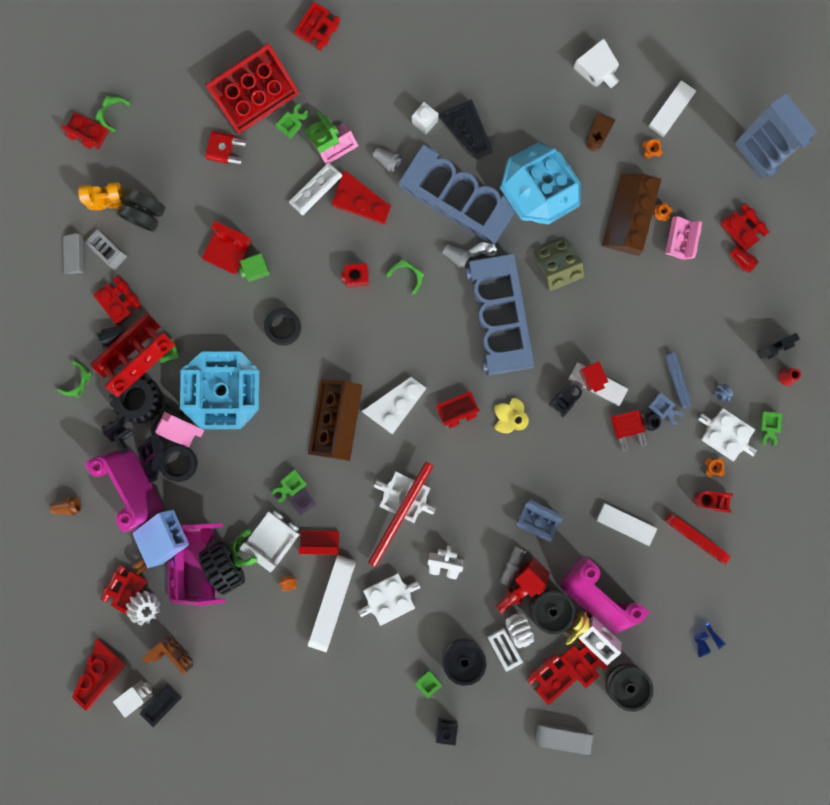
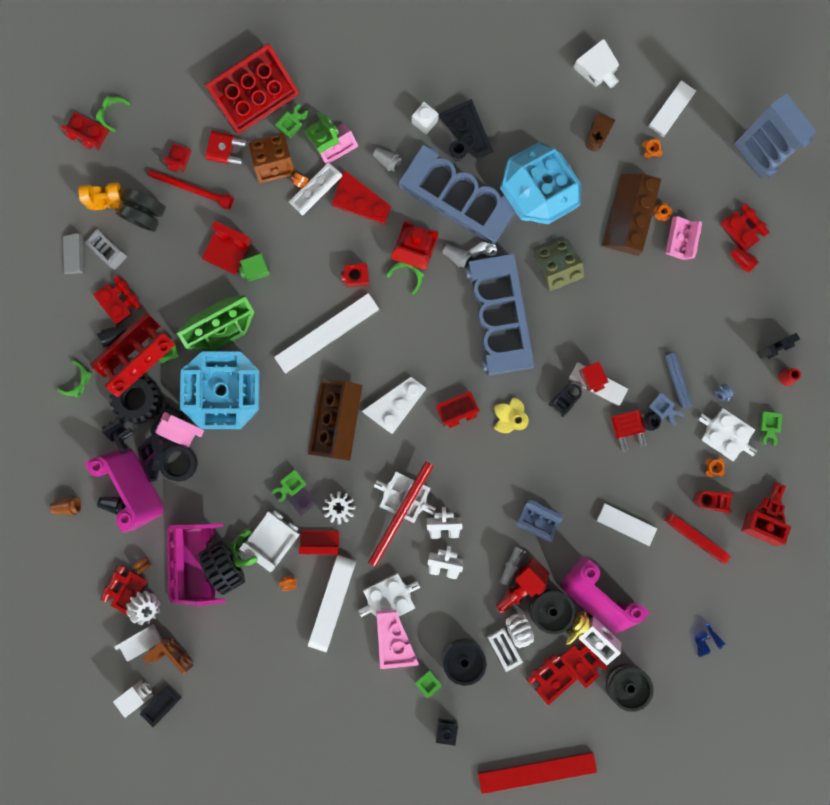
(99, 673): red wing -> none
(111, 504): none -> black cone
(139, 642): none -> white panel
(160, 538): light blue brick -> none
(177, 158): none -> red bracket
(217, 324): none -> bright green wedge
(225, 200): none -> red piece
(268, 325): black tyre -> none
(271, 158): none -> dark orange bracket
(299, 180): none -> orange plate
(311, 24): red plate -> none
(326, 333): none -> white tile
(343, 502): none -> white gear
(393, 641): none -> bright pink wing
(415, 246): none -> red brick
(444, 521): none -> white hips
(458, 146): none -> black cone
(537, 772): none -> red tile
(564, 739): light grey beam -> none
(768, 519): none -> red brick

